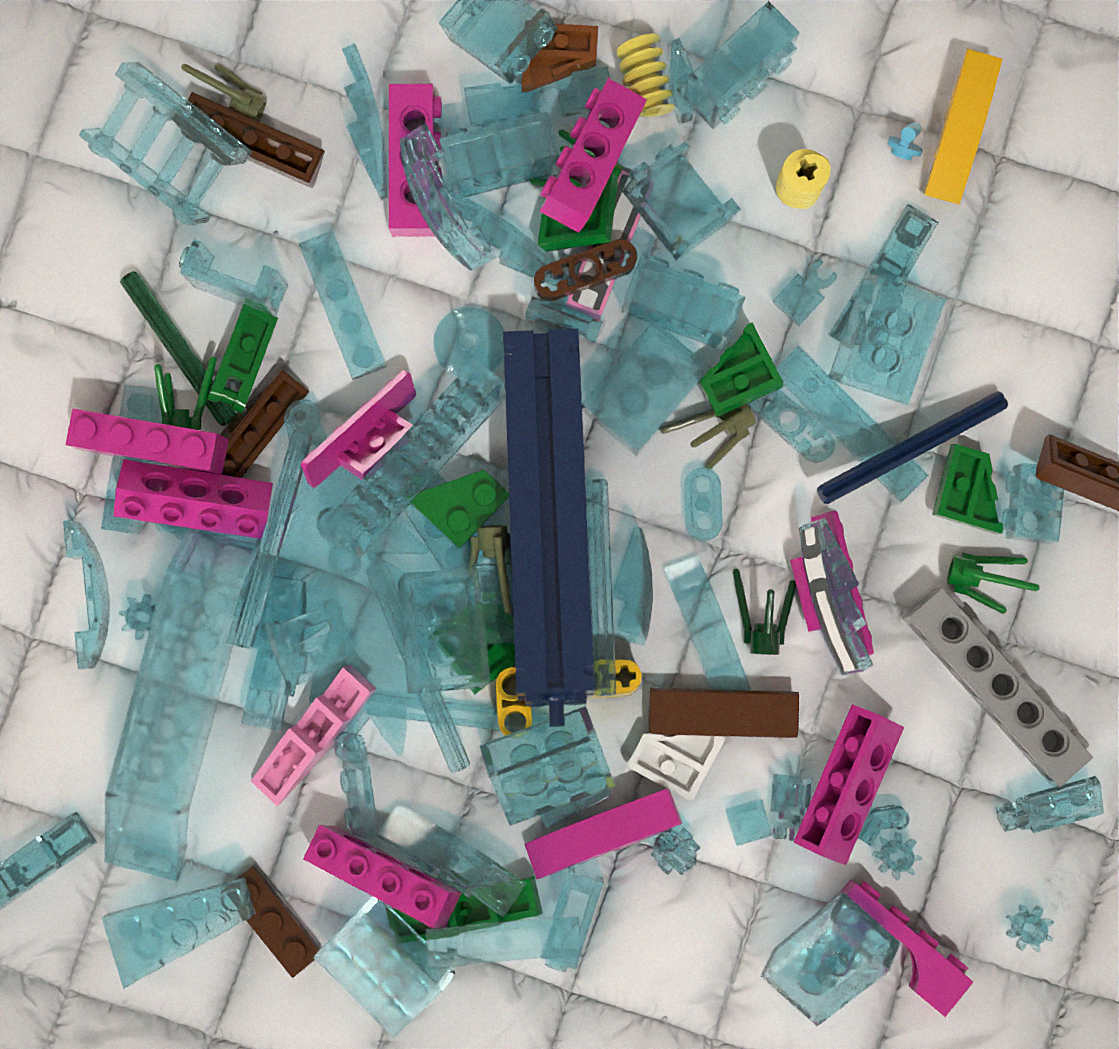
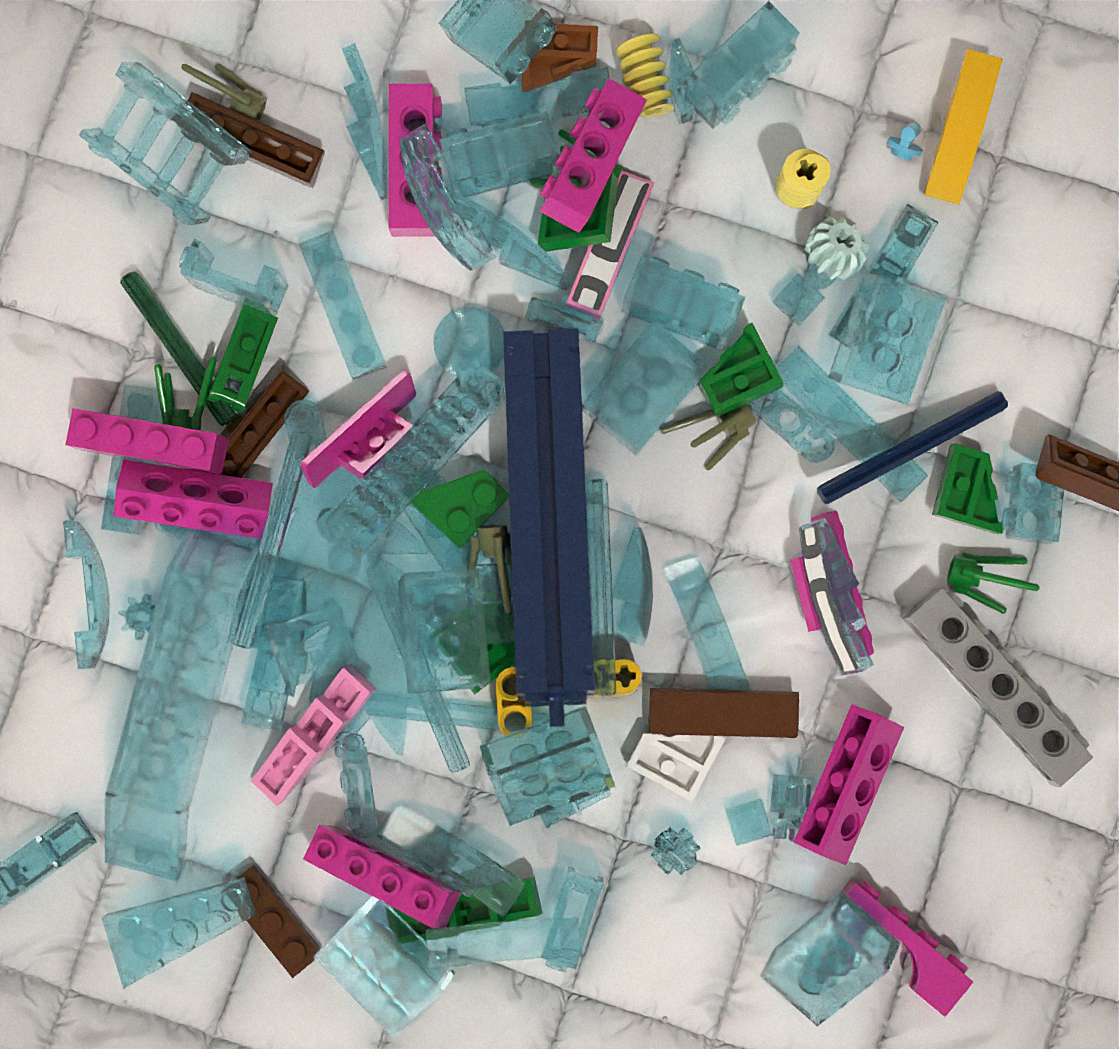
(603, 833): dark pink slope -> none
(614, 270): reddish brown beam -> none
(677, 201): clear light blue panel -> none
(702, 504): clear light blue plate -> none
(766, 636): dark green plant -> none
(837, 248): none -> light aqua gear
(883, 818): clear light blue arm -> none
(903, 864): clear light blue gear -> none
(1024, 937): clear light blue gear -> none
(1053, 806): clear light blue hinge -> none

